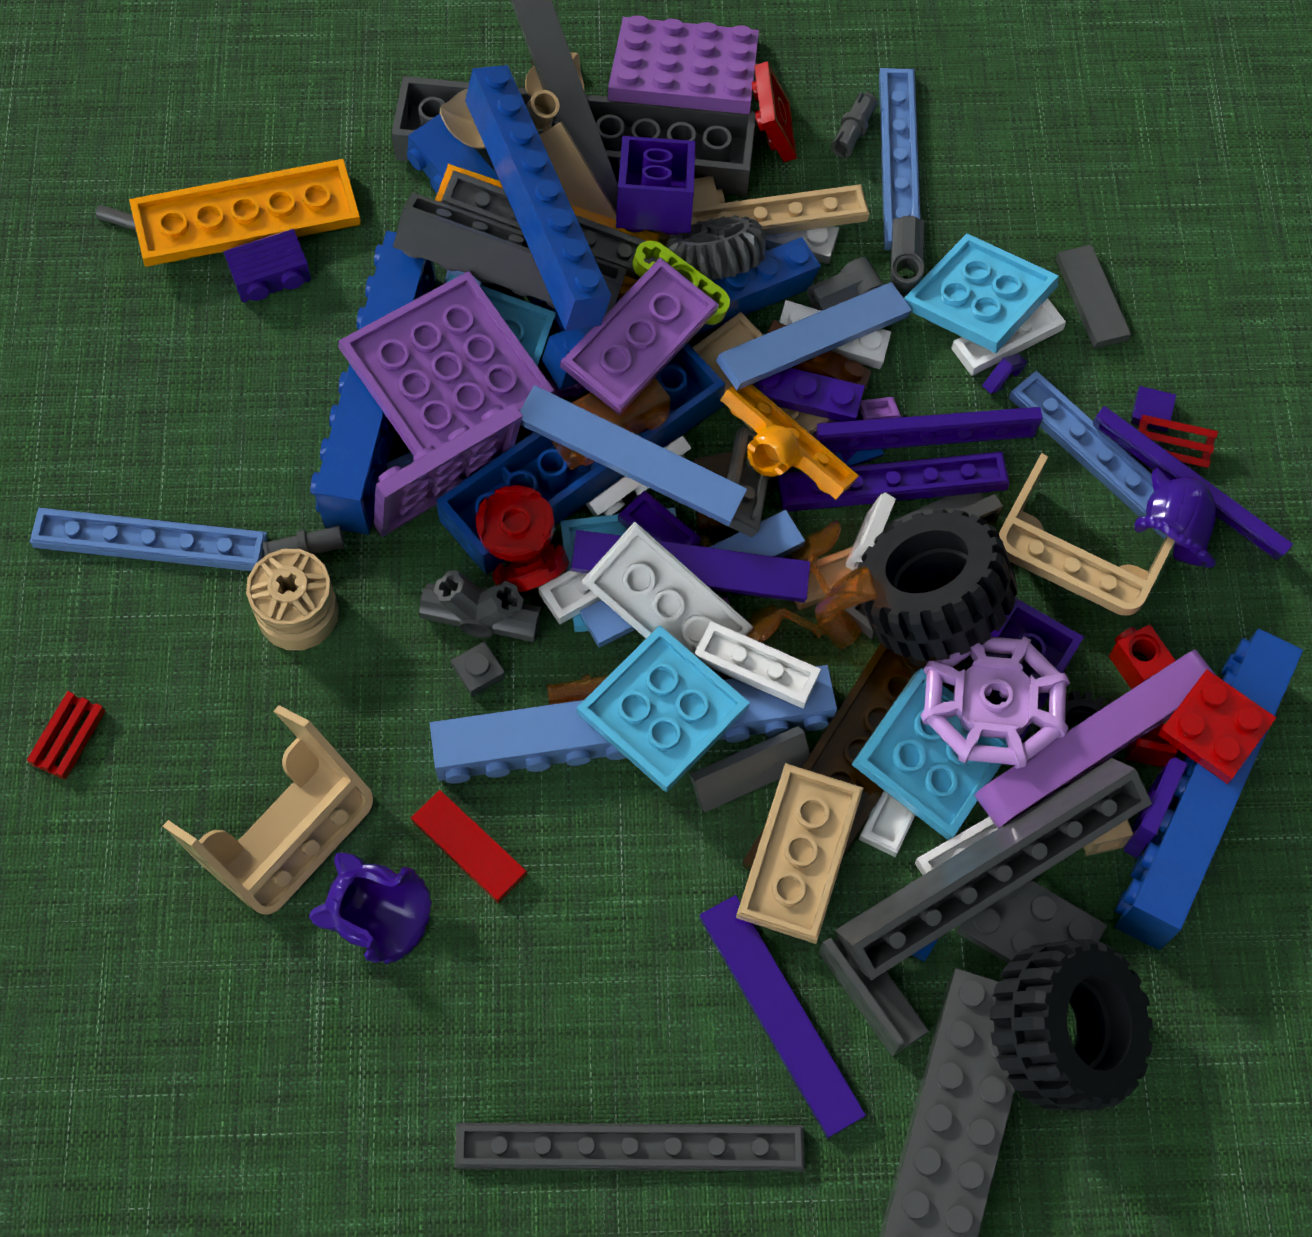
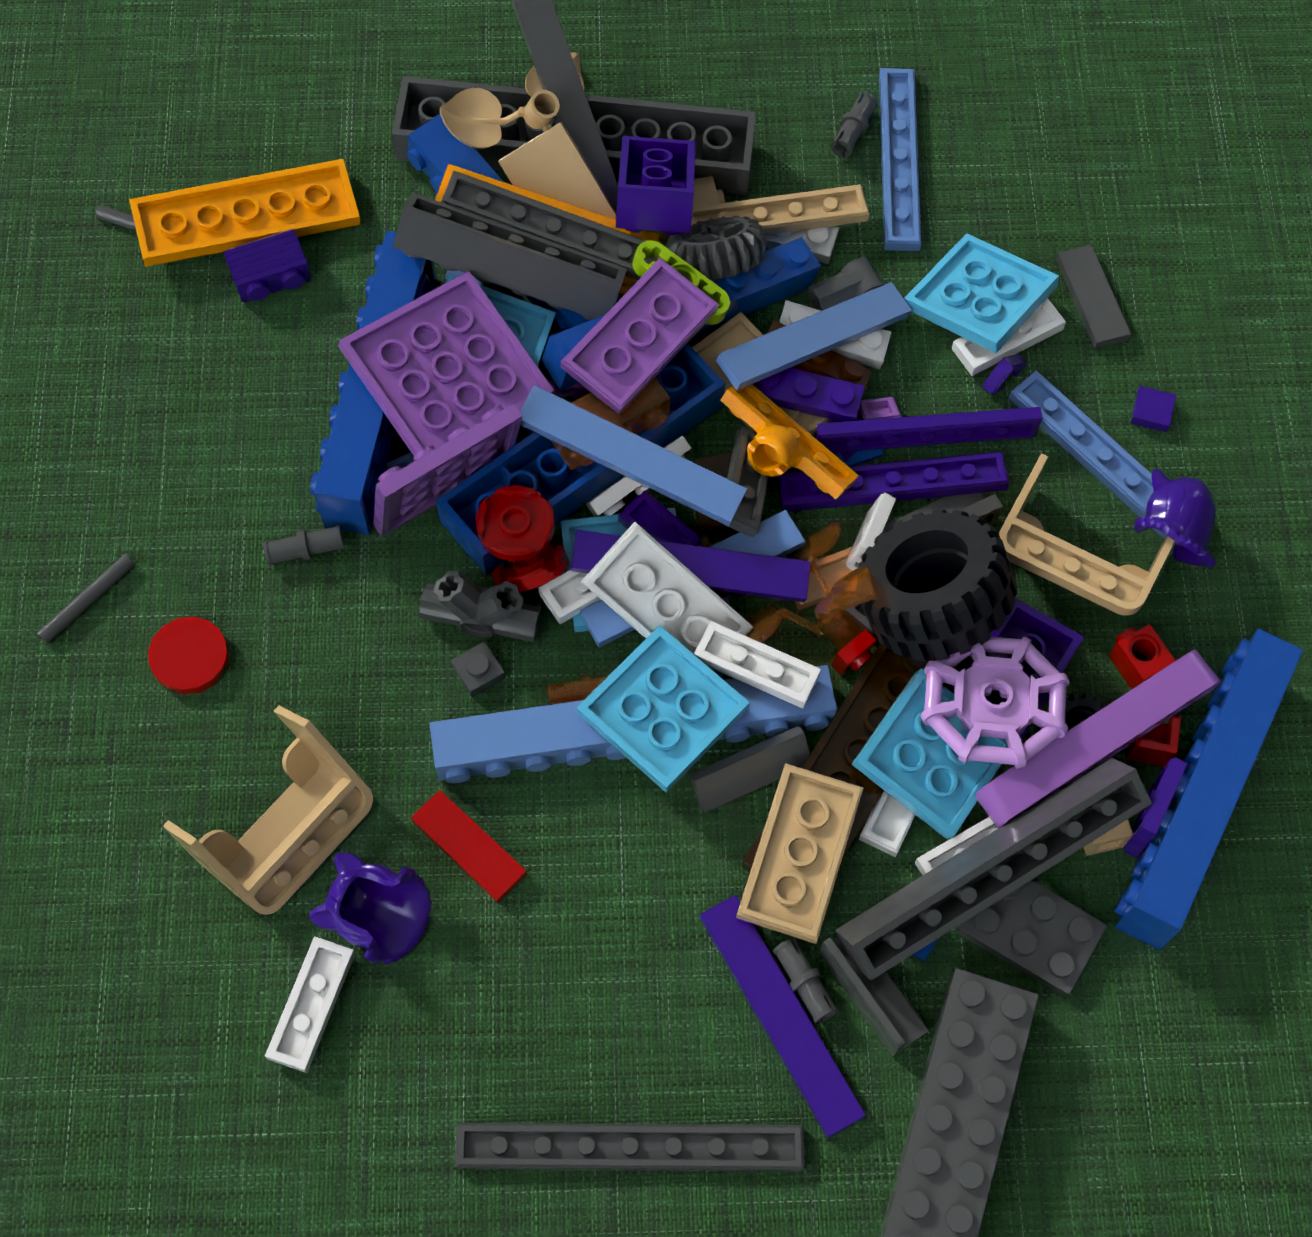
(53, 728): red tile -> none
(85, 599): none -> dark grey bar
(147, 539): medium blue tile -> none
(188, 655): none -> red tile
(292, 599): tan wheel -> none
(310, 1004): none -> white plate
(537, 198): blue brick -> none
(684, 65): medium lavender plate -> none
(774, 112): red plate -> none
(805, 980): none -> dark grey pin
(854, 654): none -> red plate
(907, 252): dark grey piece -> none
(1034, 1027): black tyre -> none
(1156, 457): dark purple tile -> none
(1207, 448): red tile -> none
(1217, 726): red plate -> none

